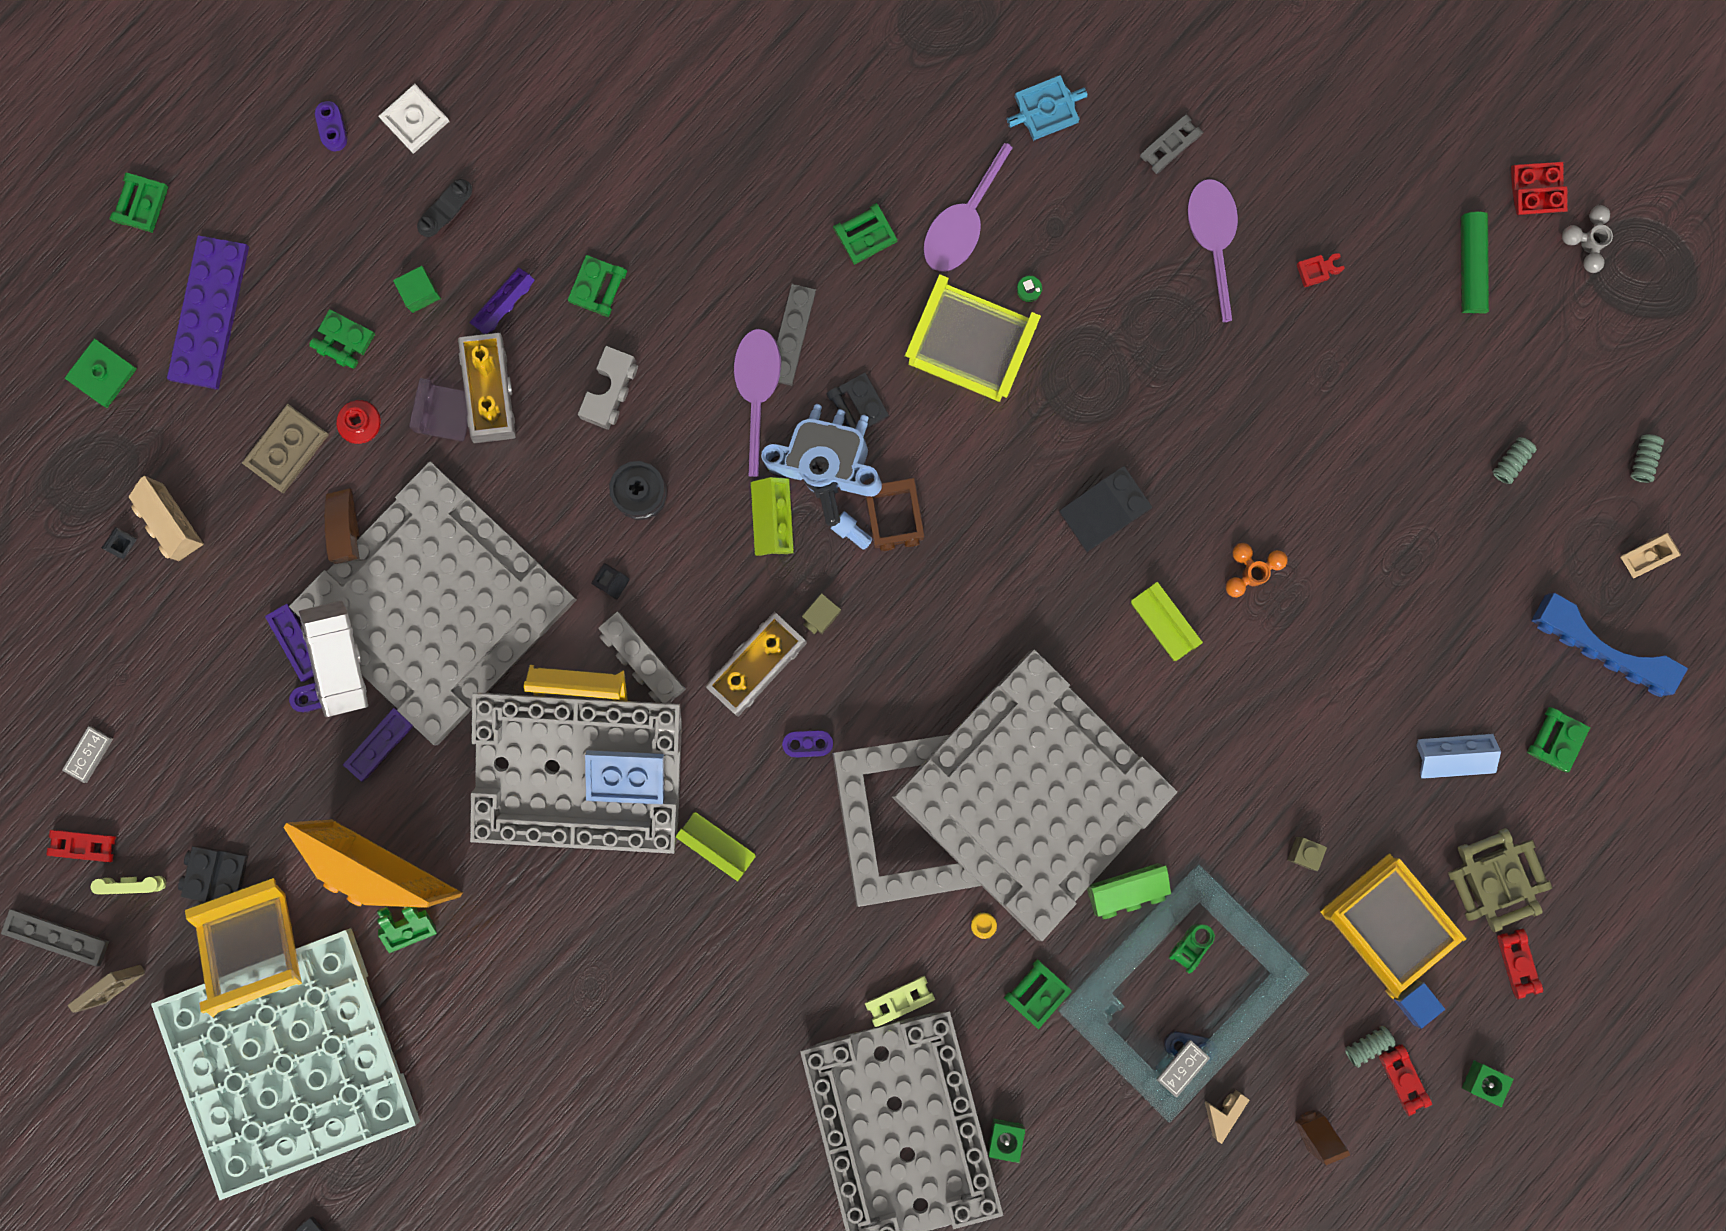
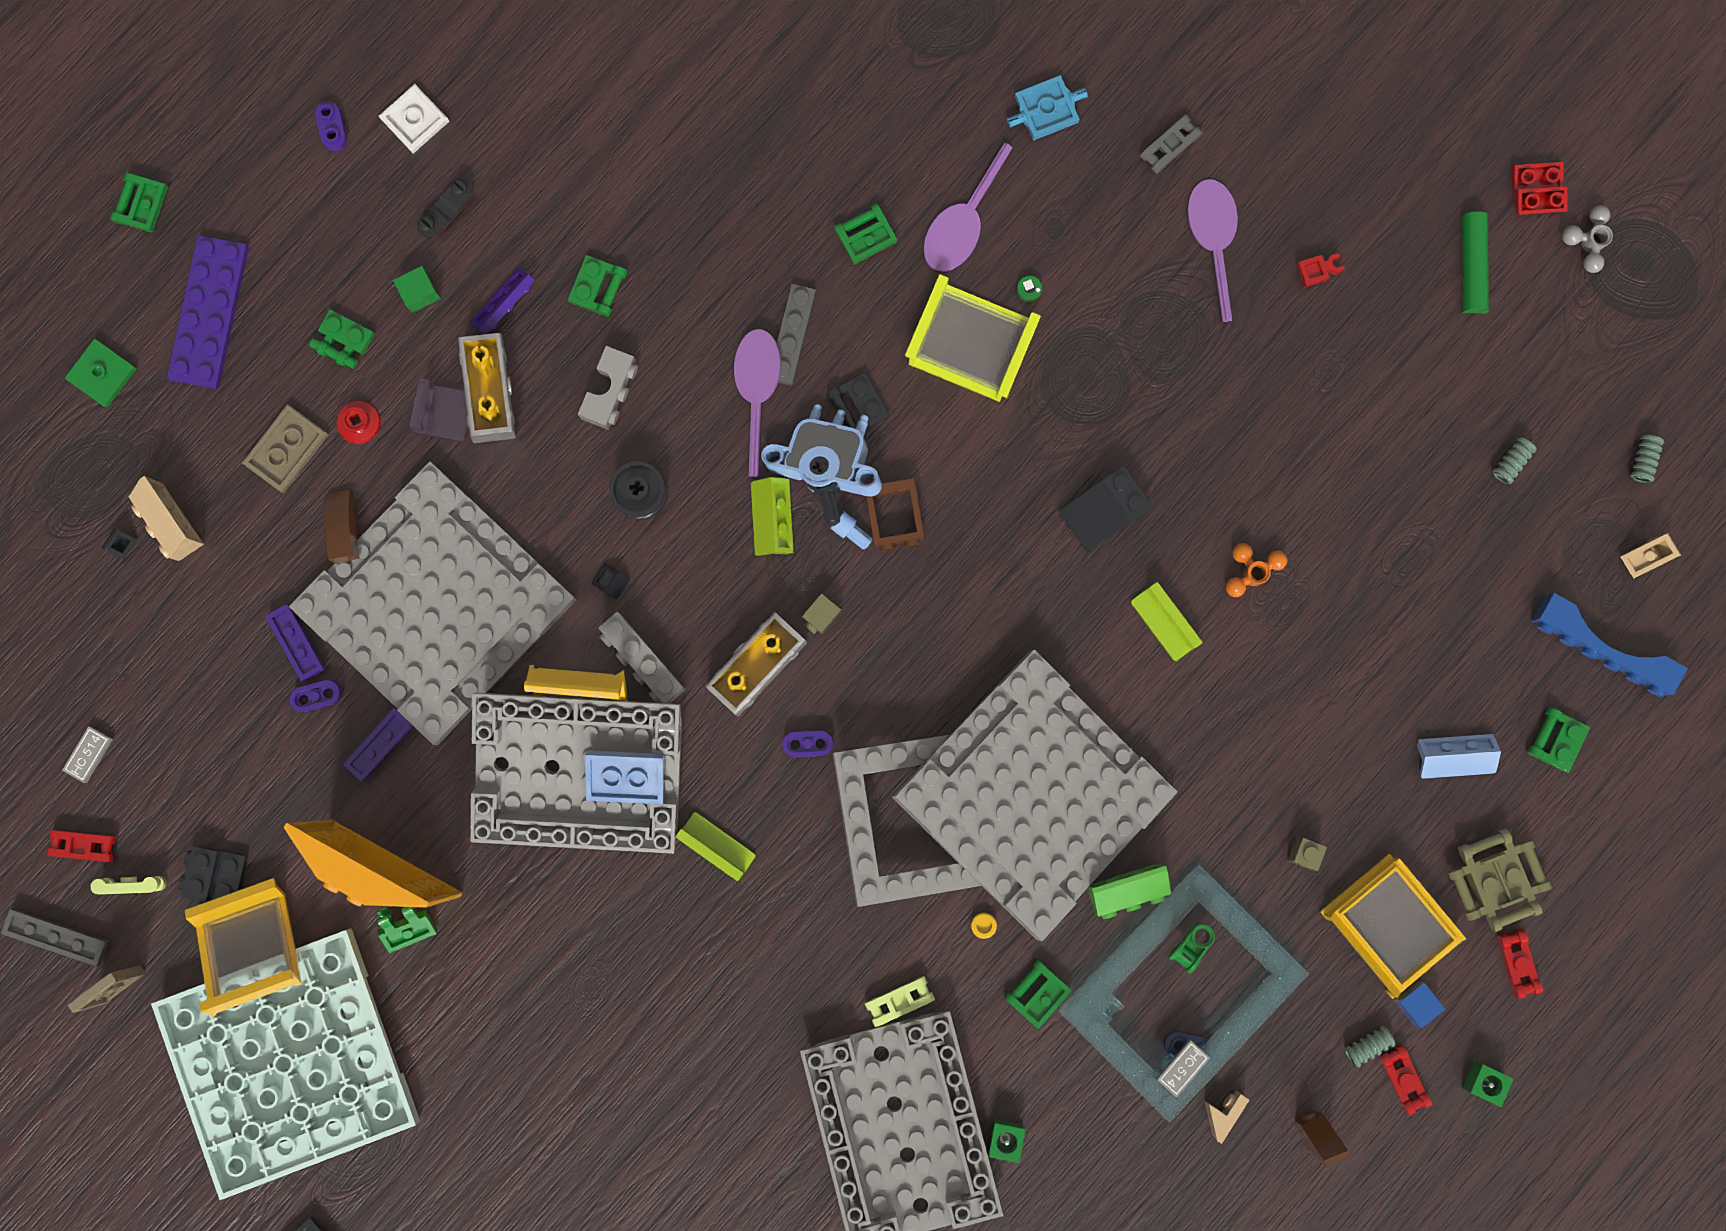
(333, 658): piece -> none

